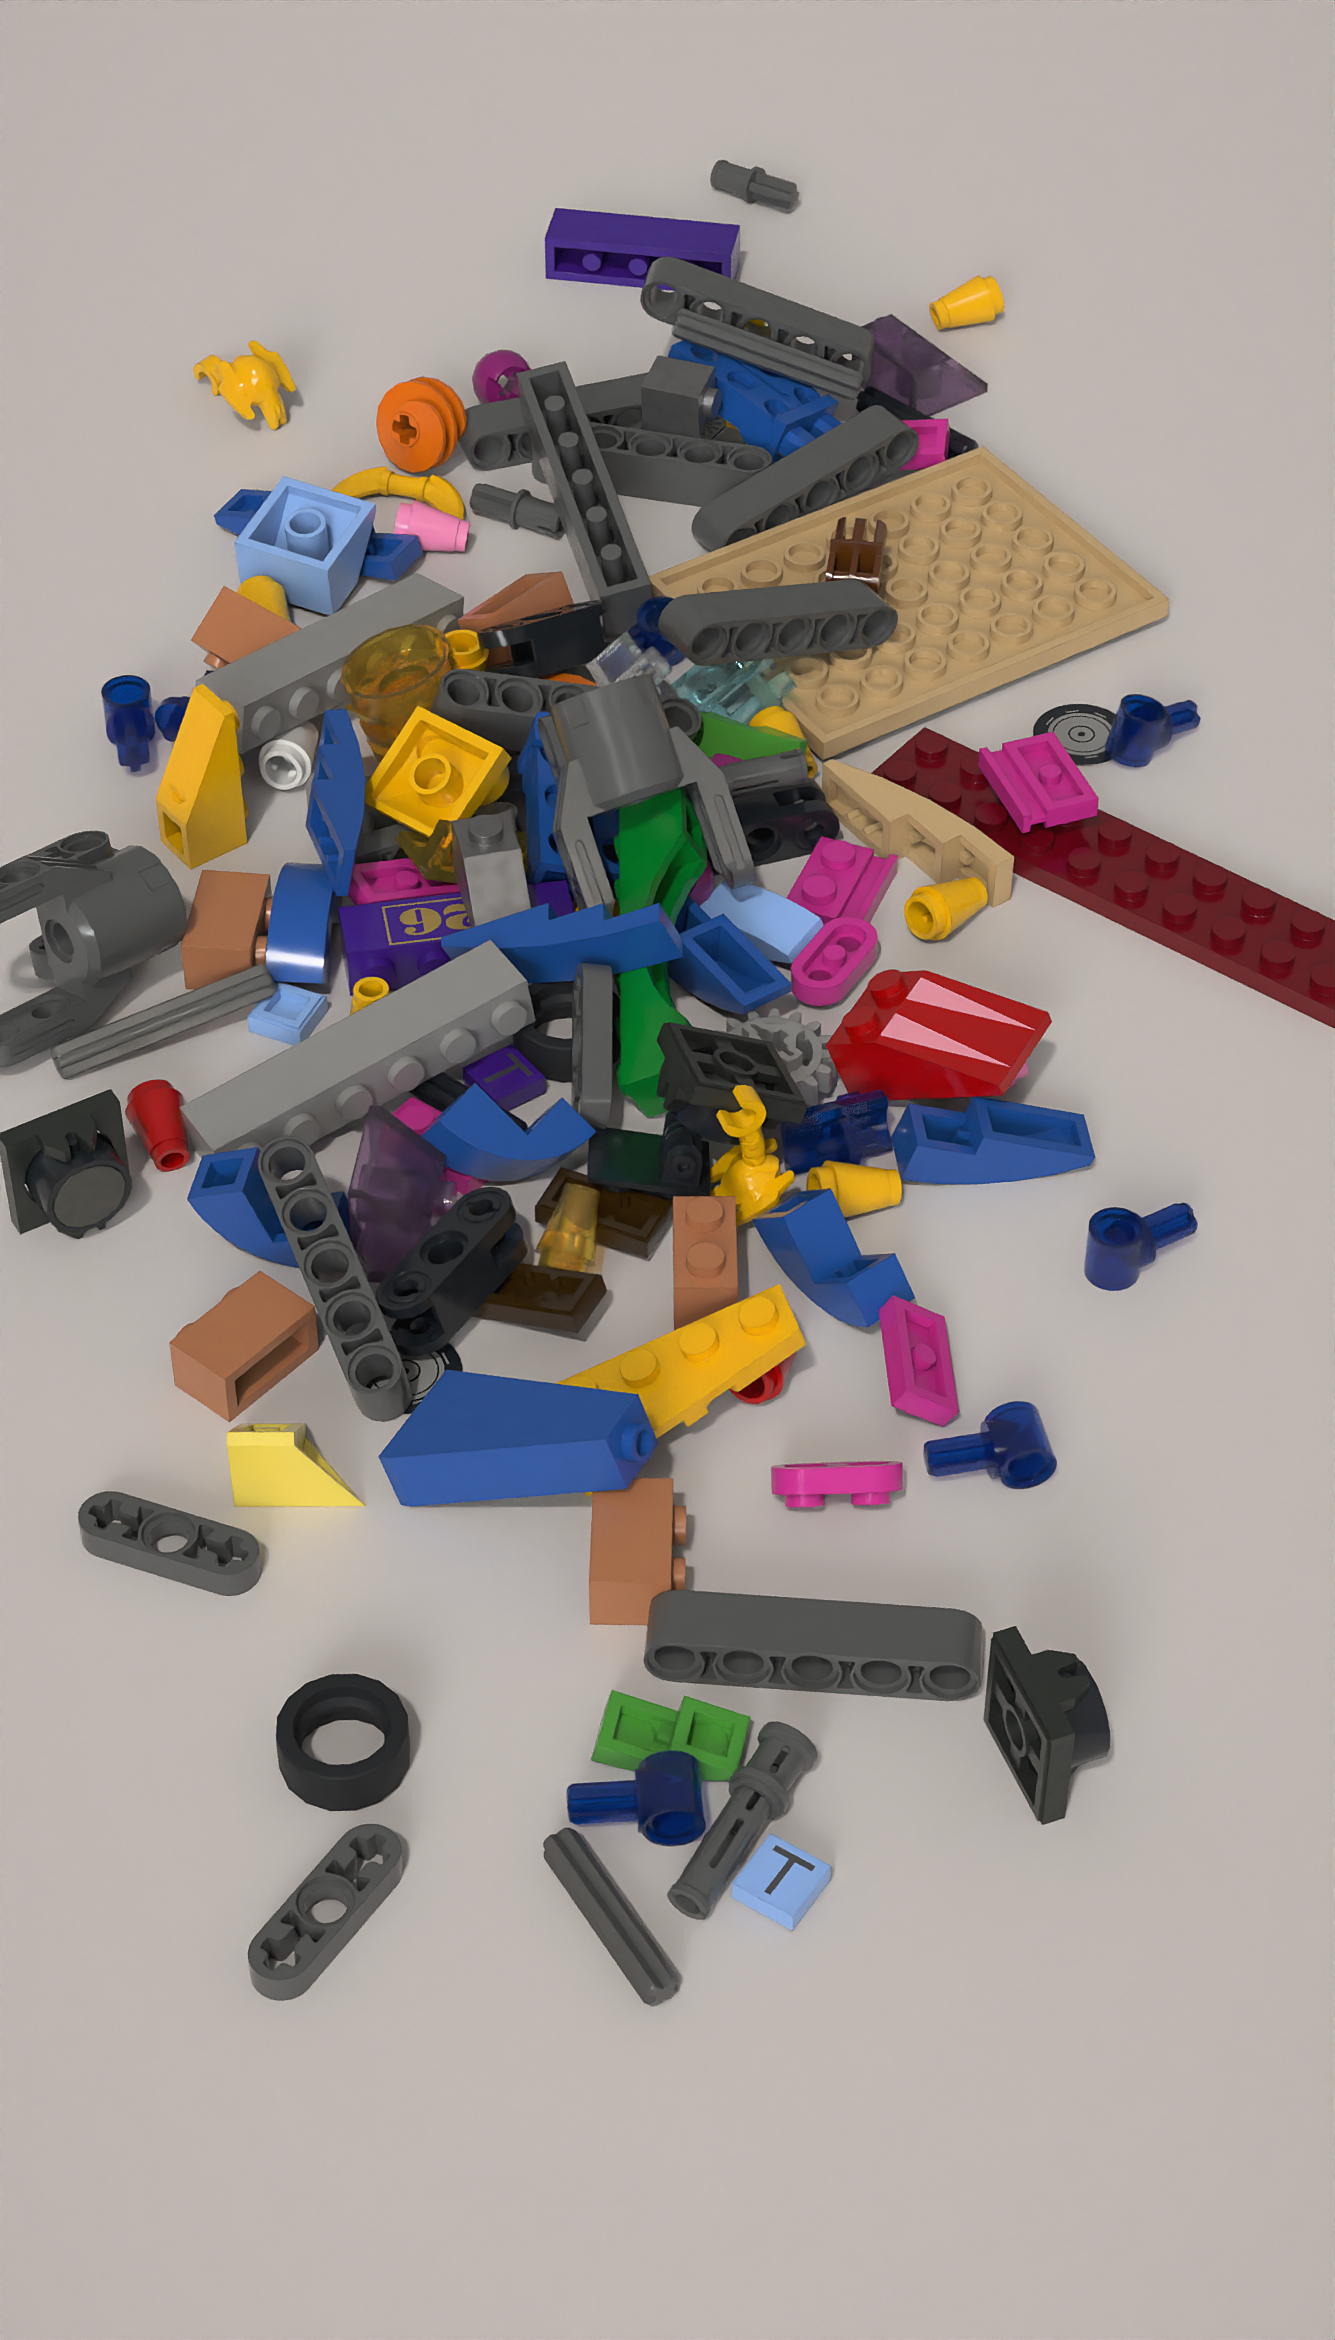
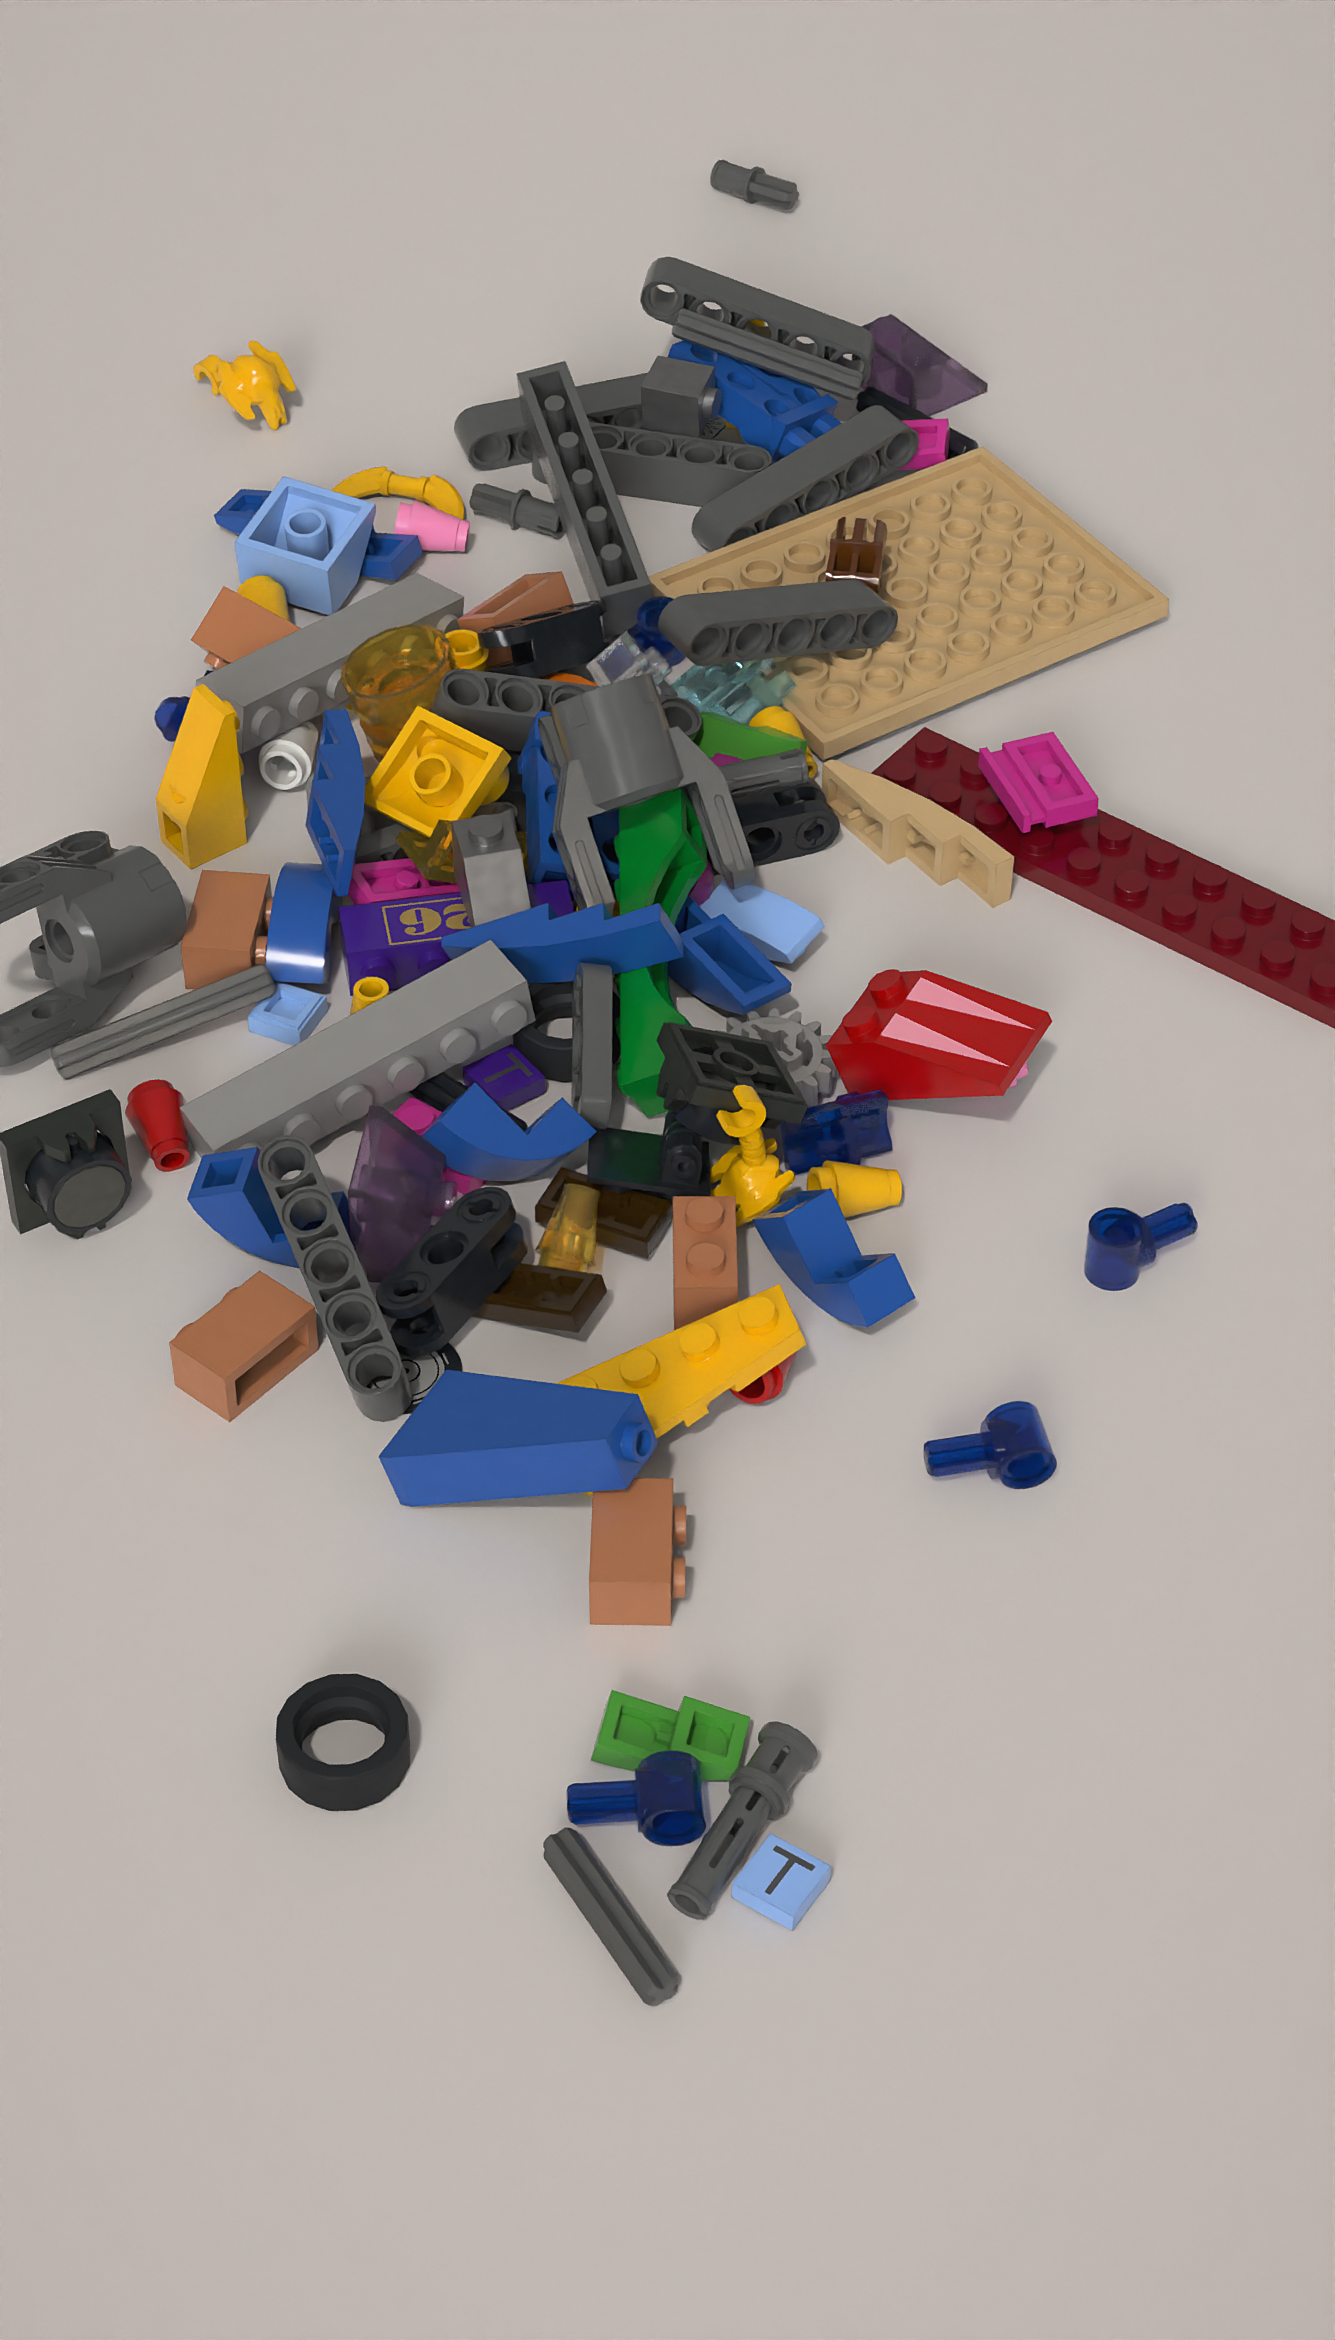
(129, 719): clear blue axle -> none
(187, 1565): dark grey beam -> none
(282, 1469): light yellow slope -> none
(324, 1941): dark grey beam -> none
(420, 423): orange piece -> none
(491, 368): magenta piece -> none
(623, 246): dark purple brick -> none
(814, 1645): dark grey beam -> none
(833, 961): dark pink plate -> none
(843, 881): dark pink plate -> none
(865, 1480): dark pink plate -> none
(918, 1361): dark pink plate -> none
(942, 907): yellow cone -> none
(968, 304): yellow cone -> none
(989, 1143): blue slope -> none
(1043, 1719): pearl dark grey piece -> none
(1080, 730): sticker -> none
(1146, 726): clear blue axle -> none

